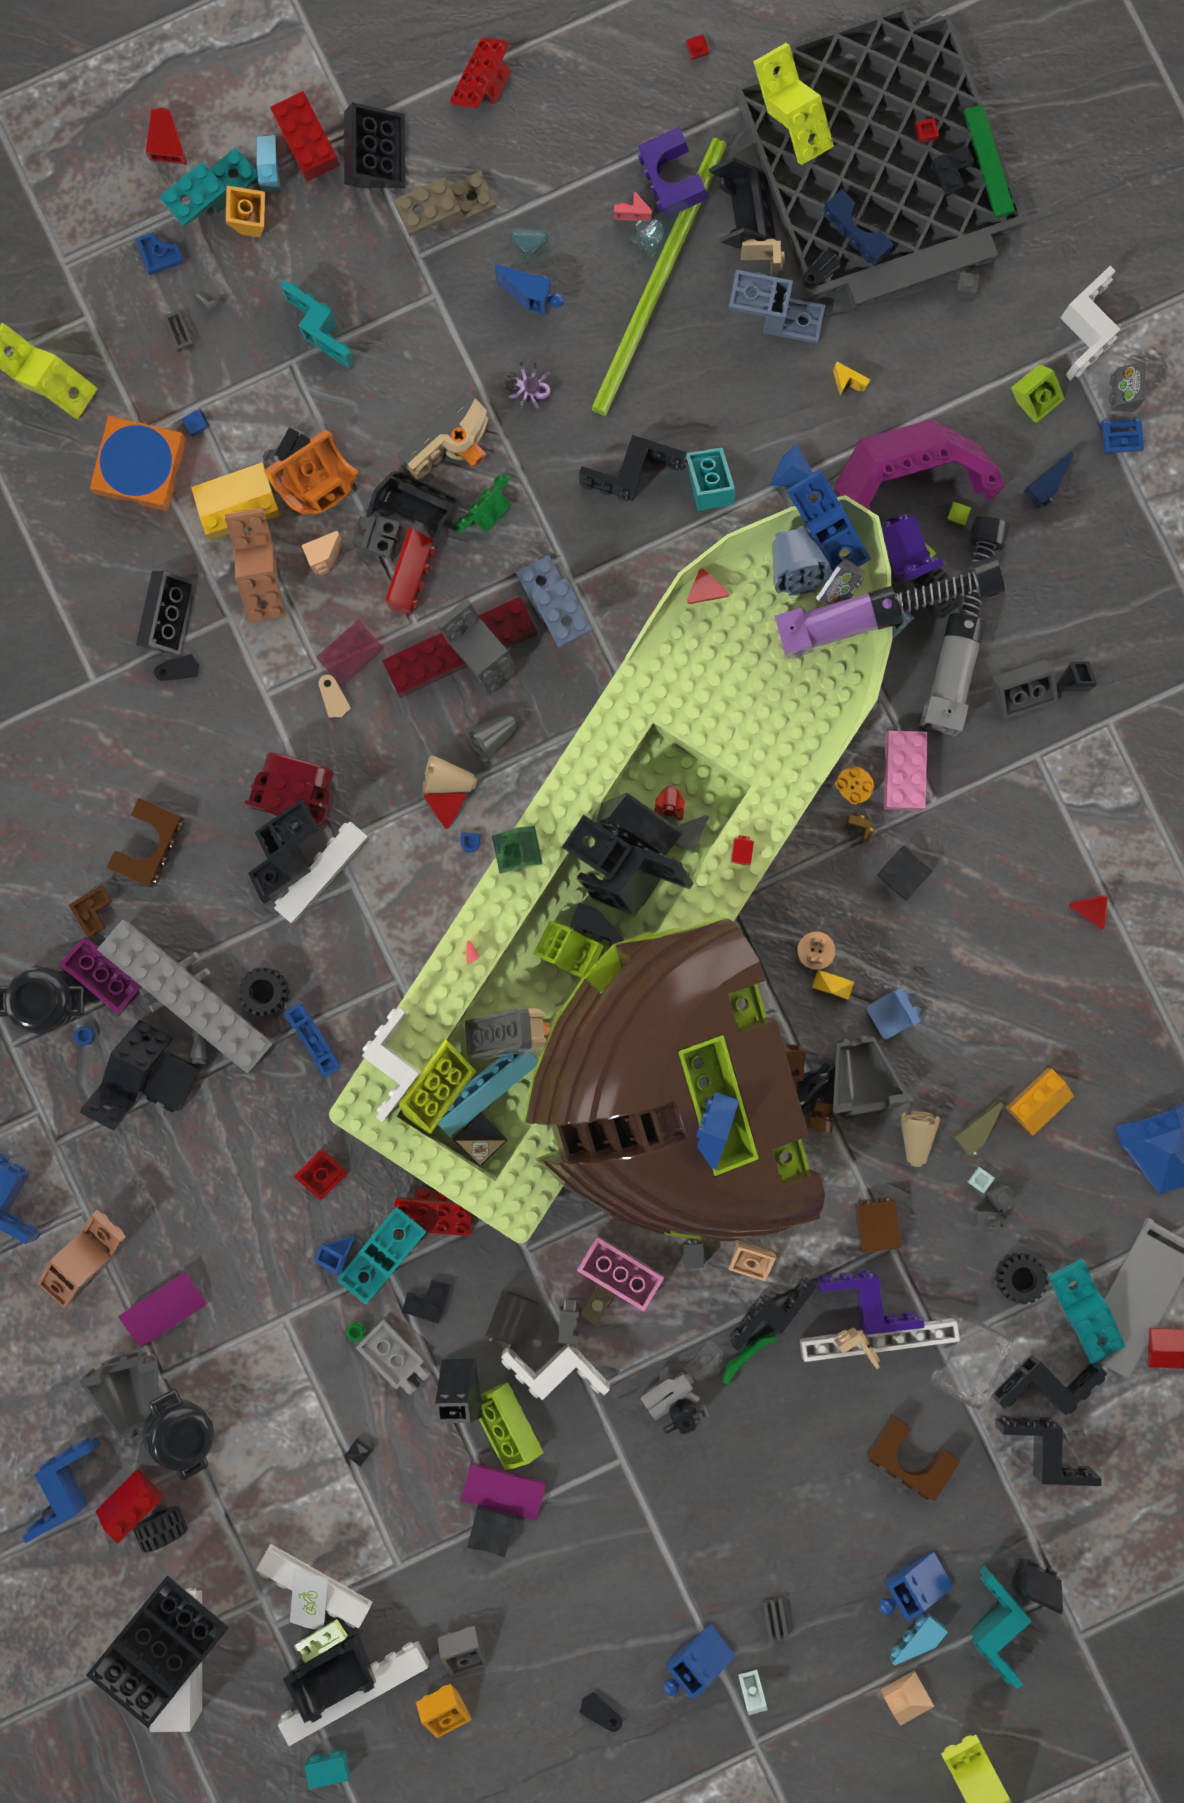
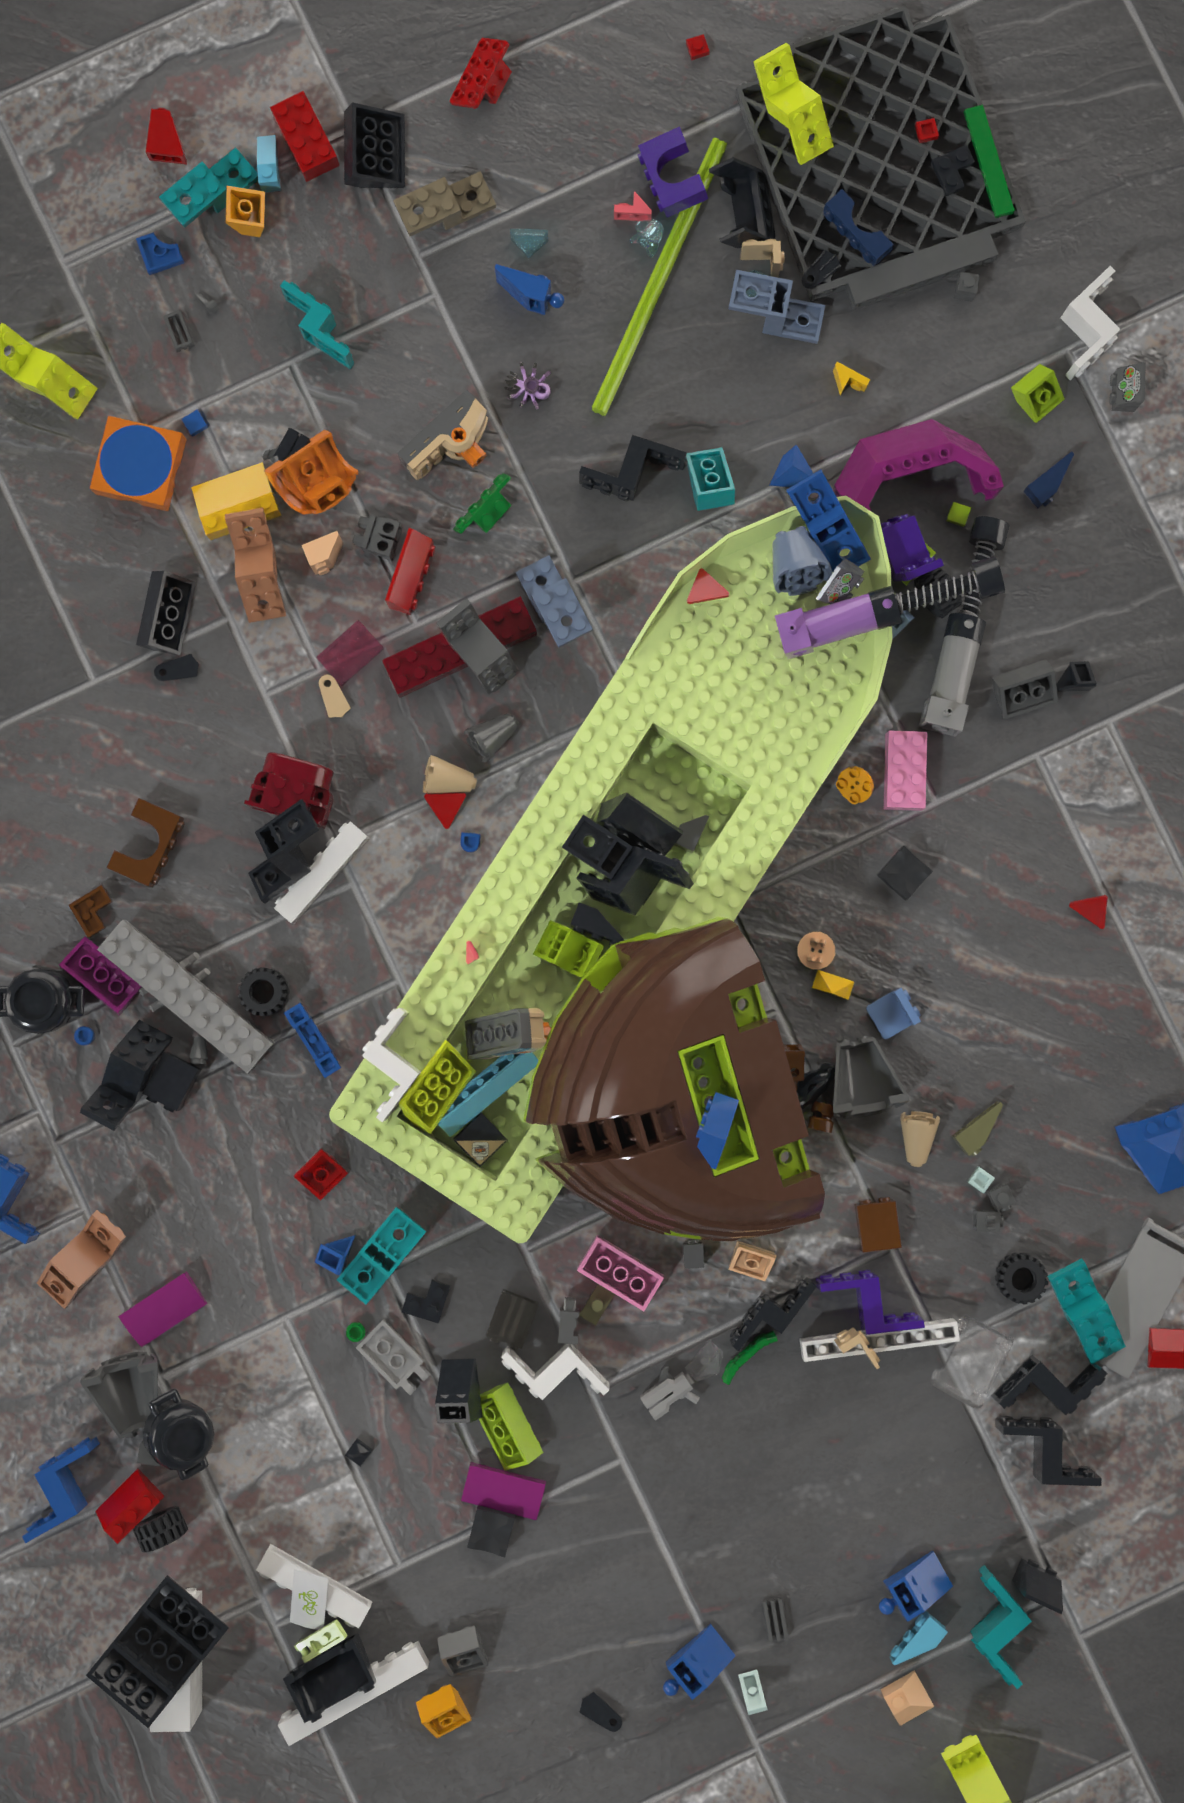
(327, 1768): teal brick -> none
(417, 501): black windscreen -> none
(436, 1212): red bracket -> none
(517, 849): clear green slope -> none
(670, 803): red brick -> none
(686, 1419): black piece -> none
(742, 850): red brick -> none
(859, 822): pearl gold bracket -> none
(927, 1481): reddish brown arch -> none
(1040, 1101): light orange slope -> none
(1122, 441): blue plate -> none

